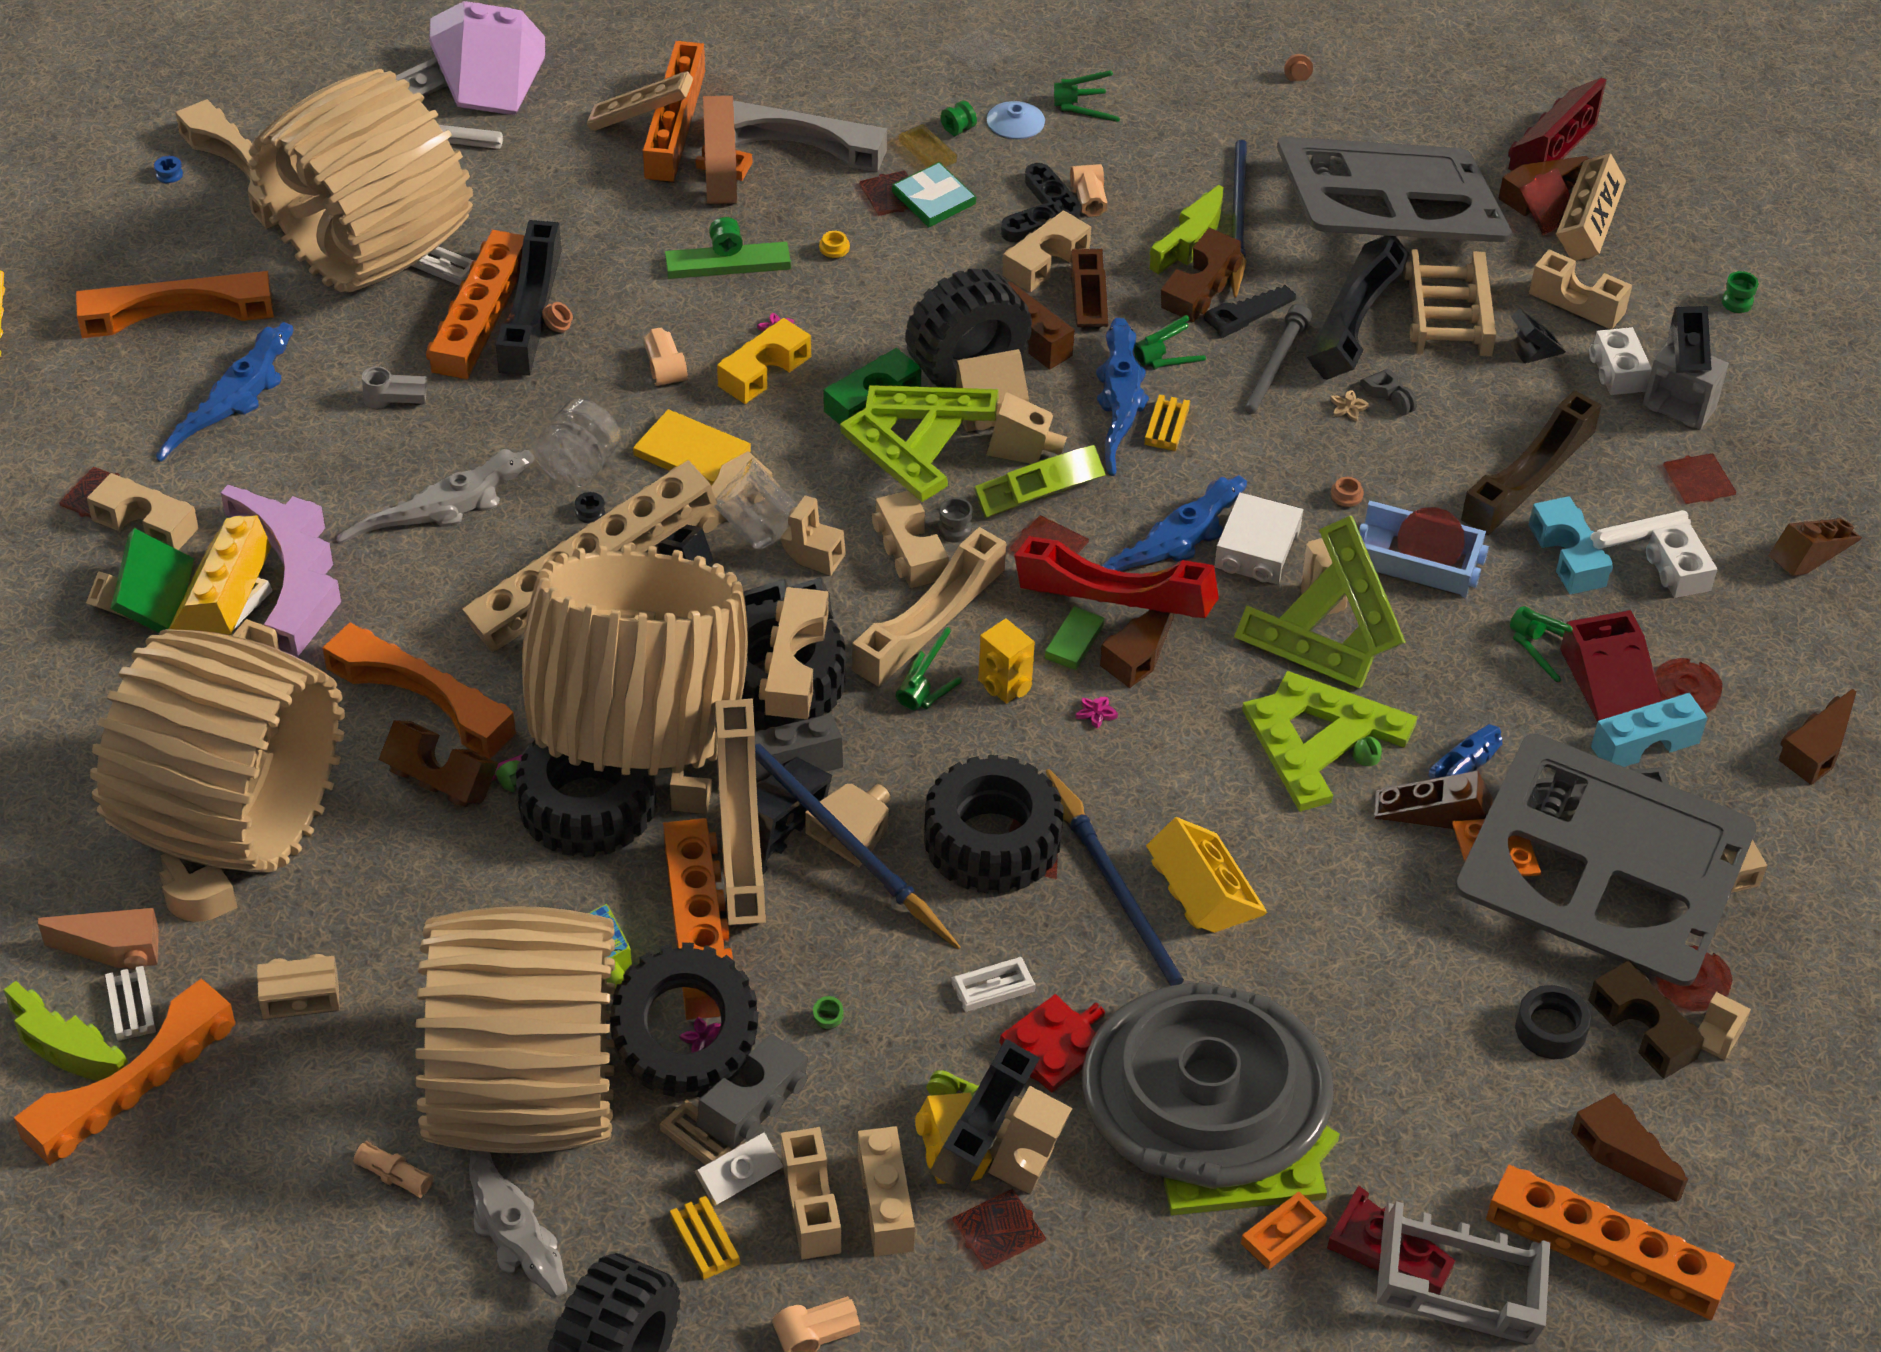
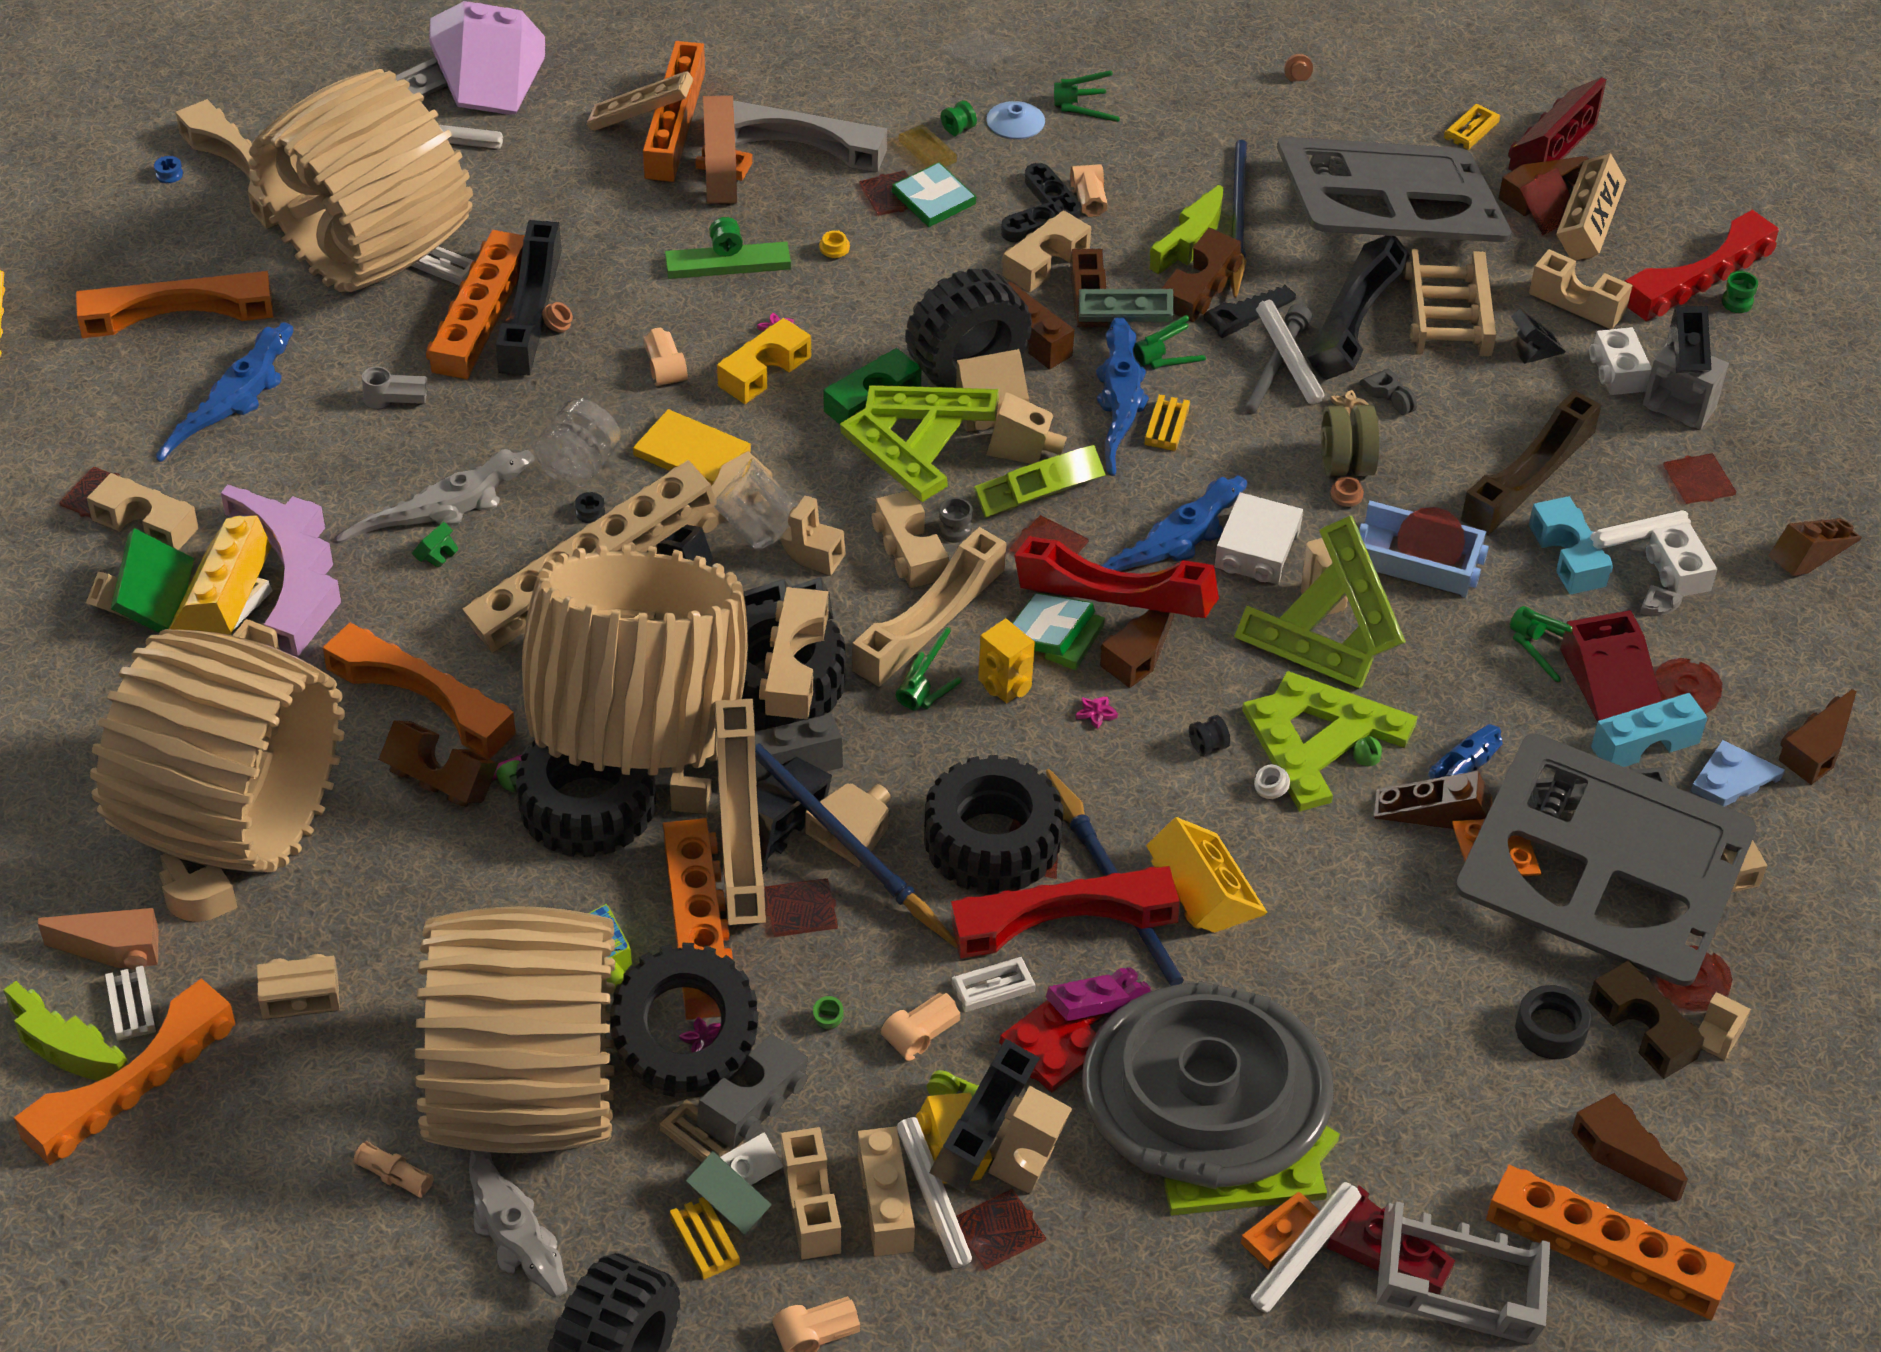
(435, 542): none -> green tile
(728, 1192): none -> sand green tile
(800, 907): none -> clear red piece
(914, 1030): none -> light nougat piece
(934, 1193): none -> white axle
(1053, 621): none -> tile
(1096, 994): none -> magenta hinge
(1130, 304): none -> sand green tile
(1137, 897): none -> red arch
(1209, 735): none -> black wheel
(1268, 775): none -> white plate
(1290, 352): none -> white axle
(1305, 1247): none -> white axle
(1350, 440): none -> olive wheel
(1488, 117): none -> yellow tile
(1660, 601): none -> light grey tile
(1662, 288): none -> red arch
(1733, 774): none -> light blue wing

